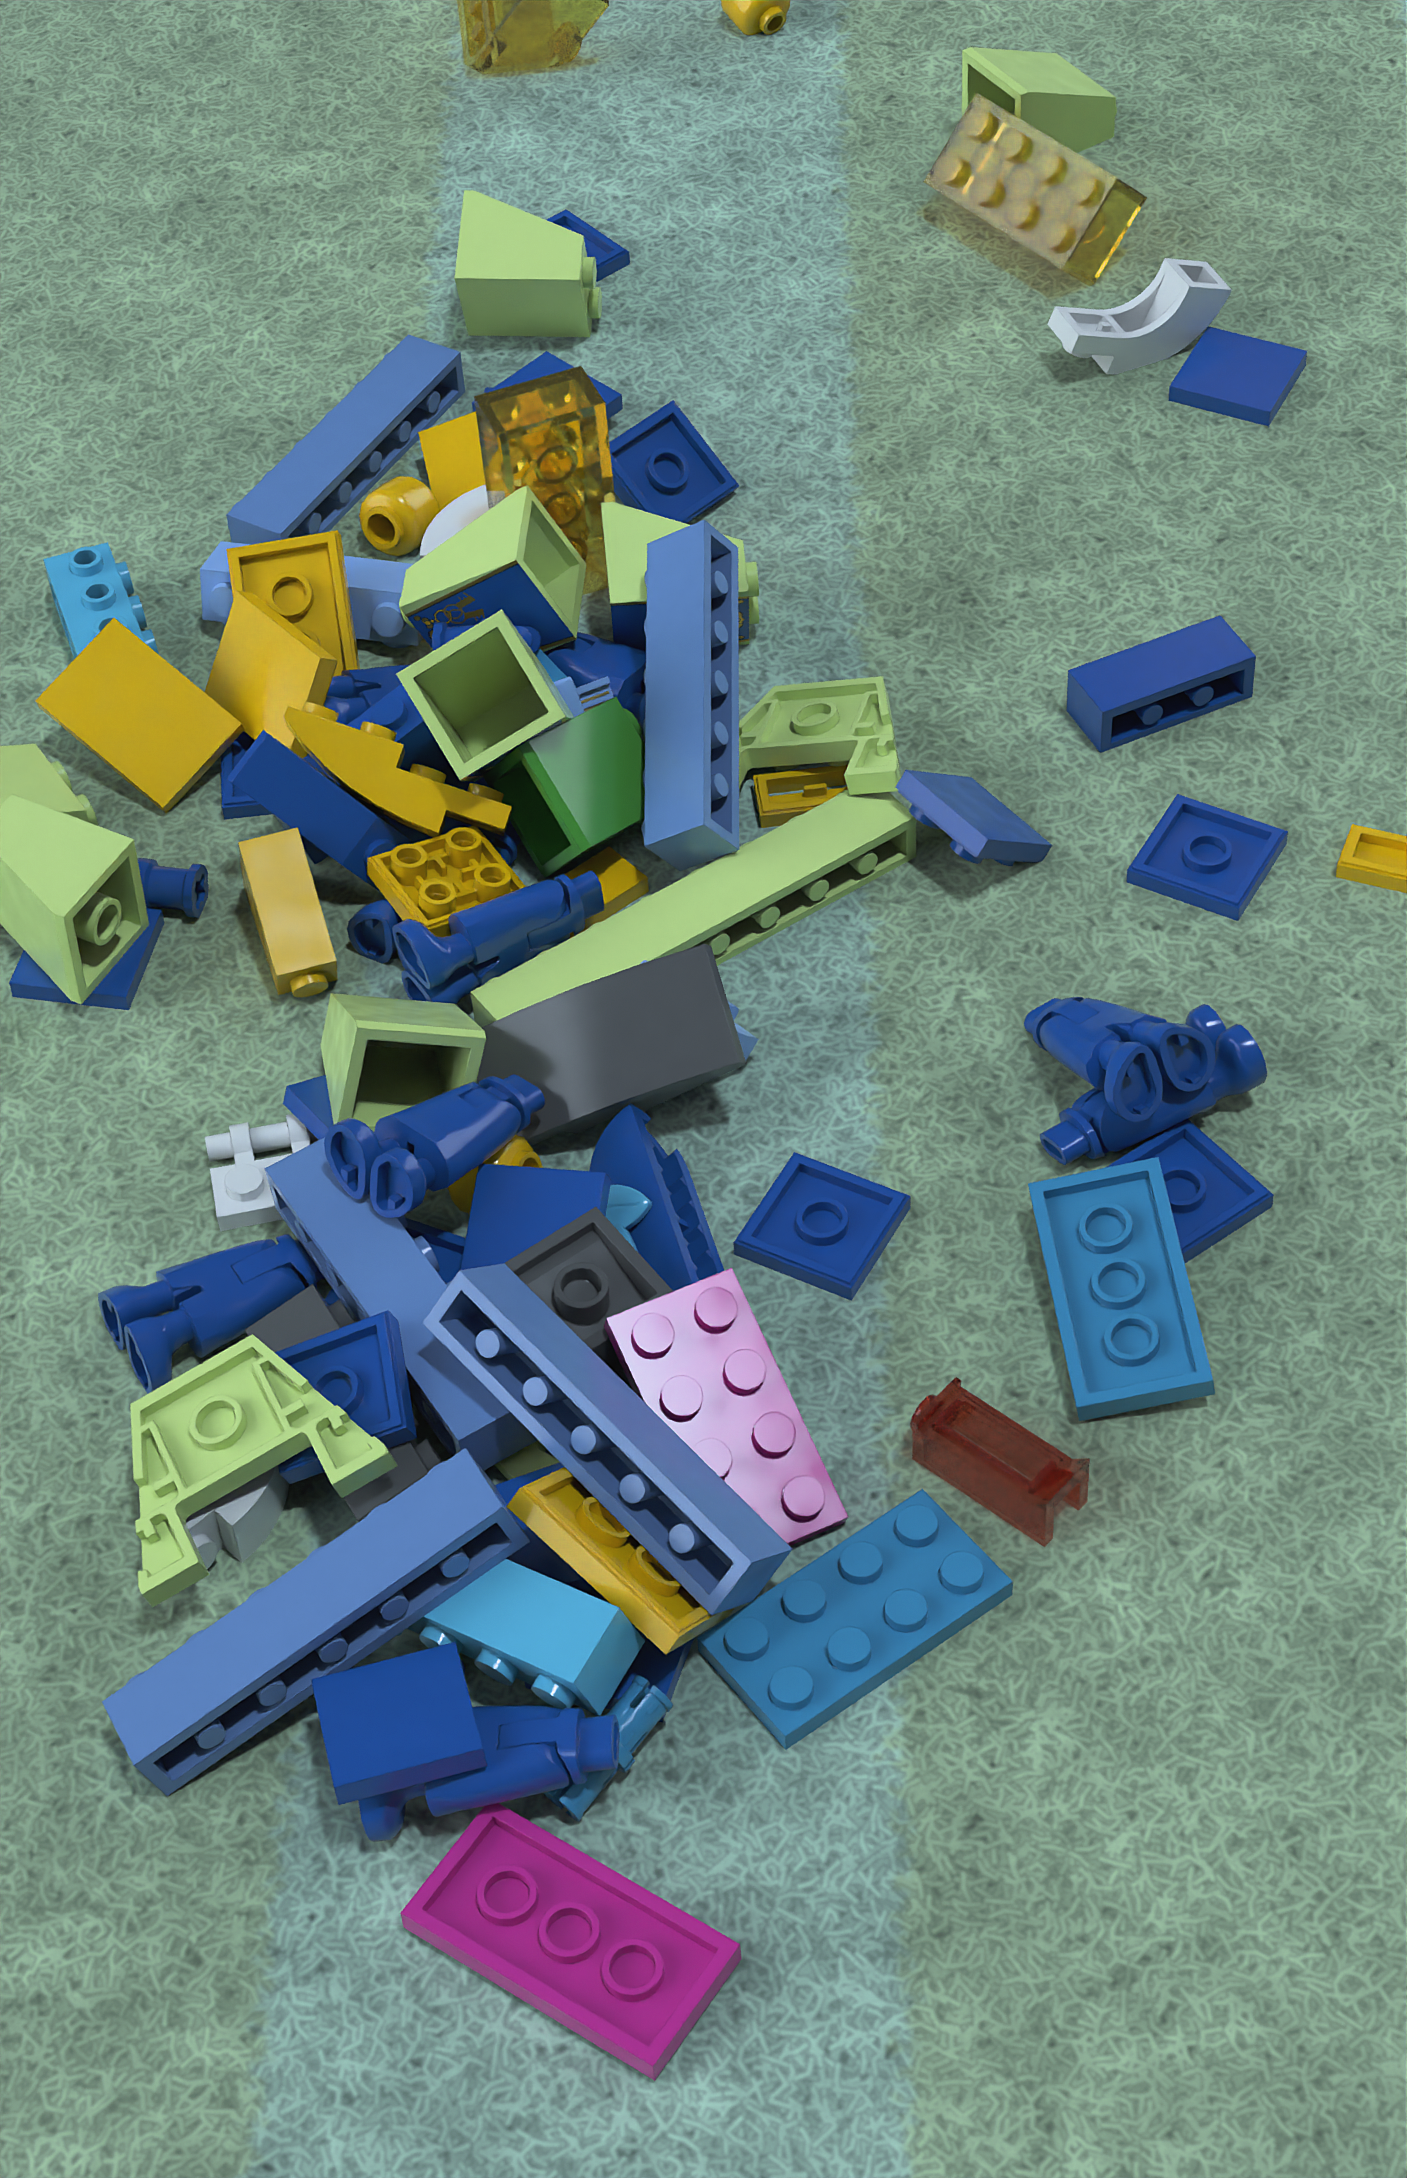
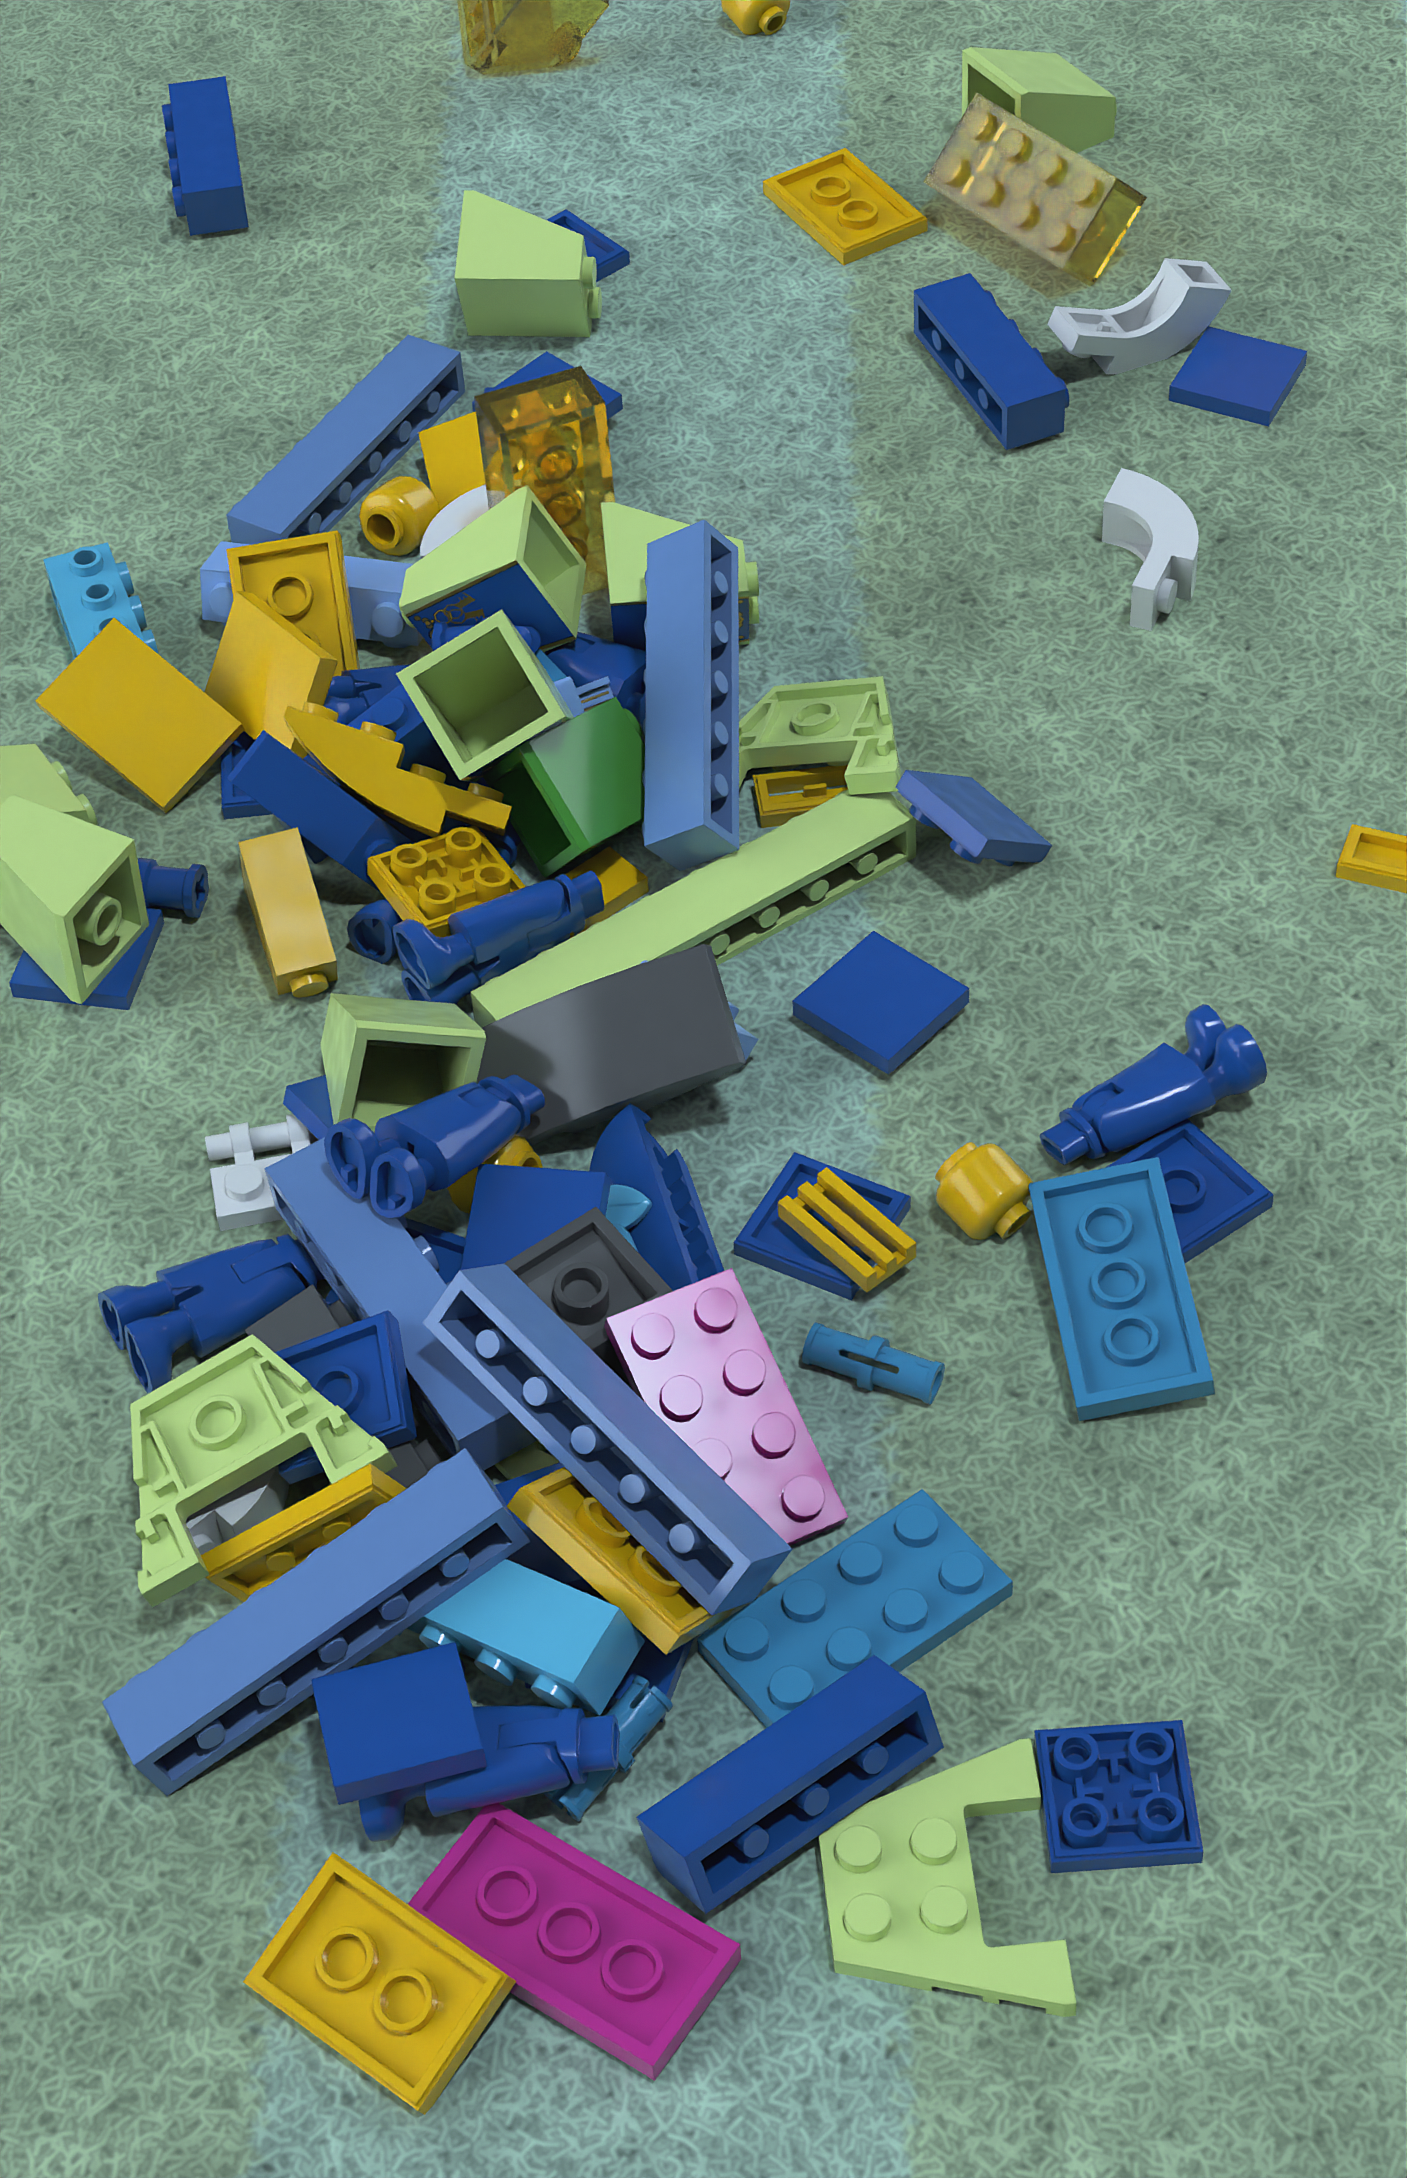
(204, 156): none -> blue brick
(289, 1537): none -> yellow tile
(379, 1983): none -> yellow tile
(668, 467): blue tile -> none
(790, 1783): none -> blue brick
(831, 1349): none -> dark azure pin
(845, 206): none -> yellow tile
(855, 1222): none -> yellow tile
(880, 1002): none -> blue tile
(907, 1890): none -> yellowish green wing
(984, 1191): none -> yellow head
(985, 1478): clear red window -> none
(990, 361): none -> blue brick
(1117, 1796): none -> blue tile
(1122, 1051): blue piece -> none
(1160, 531): none -> white arch
(1160, 683): blue brick -> none
(1207, 857): blue tile -> none

